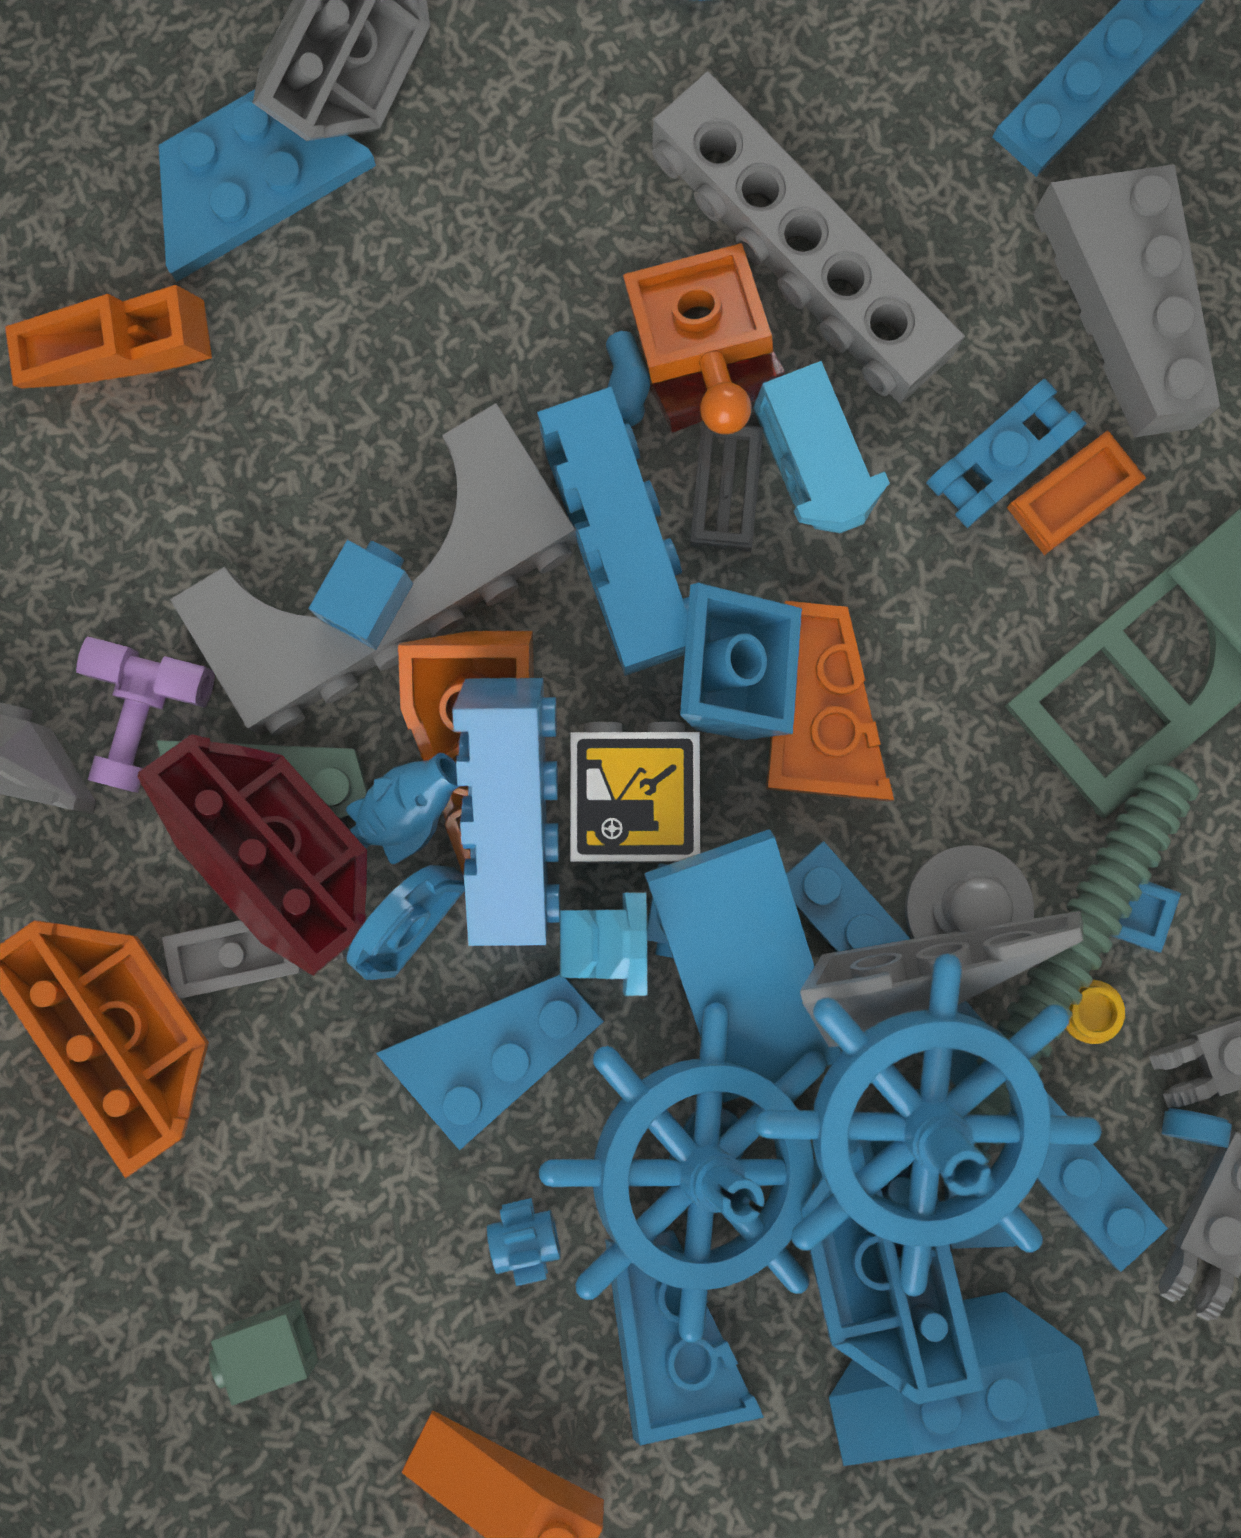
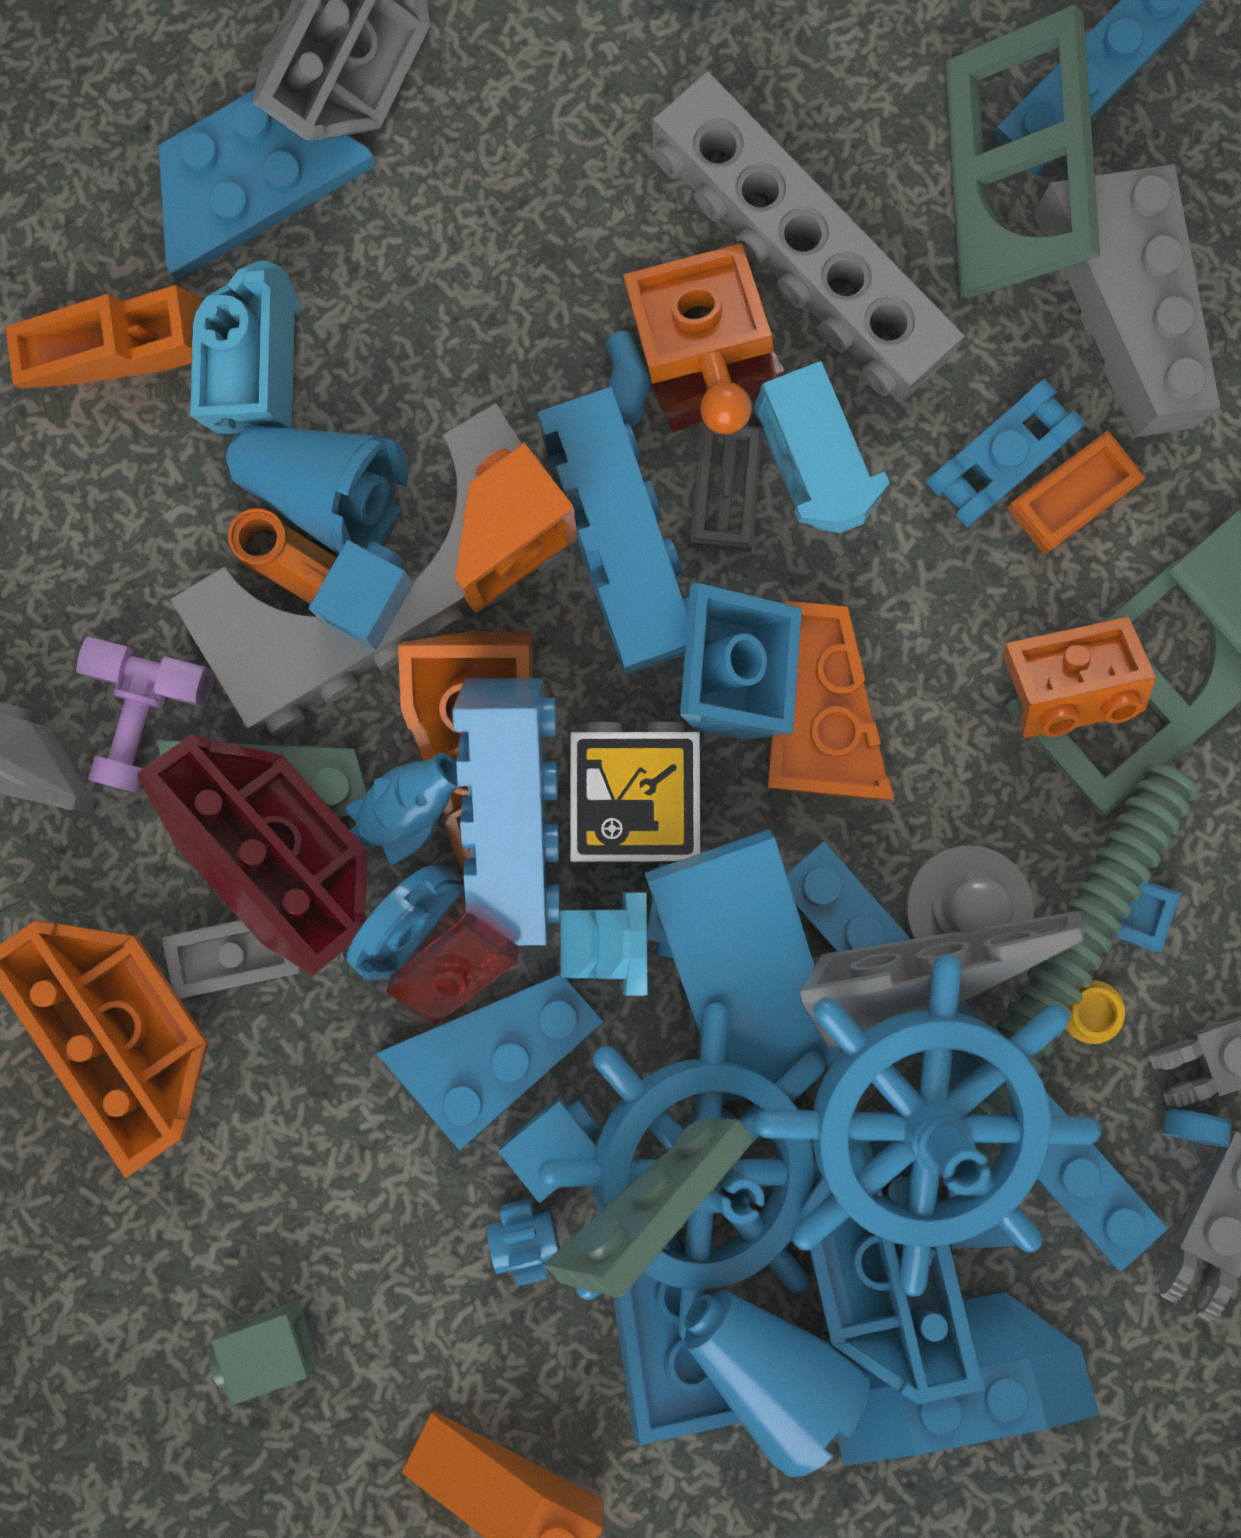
(245, 352): none -> medium azure piece
(292, 563): none -> orange piece
(323, 480): none -> dark azure cone
(453, 968): none -> clear red plate
(510, 525): none -> orange slope
(554, 1133): none -> dark azure brick
(642, 1220): none -> sand green wing
(777, 1379): none -> dark azure cone
(986, 250): none -> sand green window
(1079, 677): none -> orange bracket

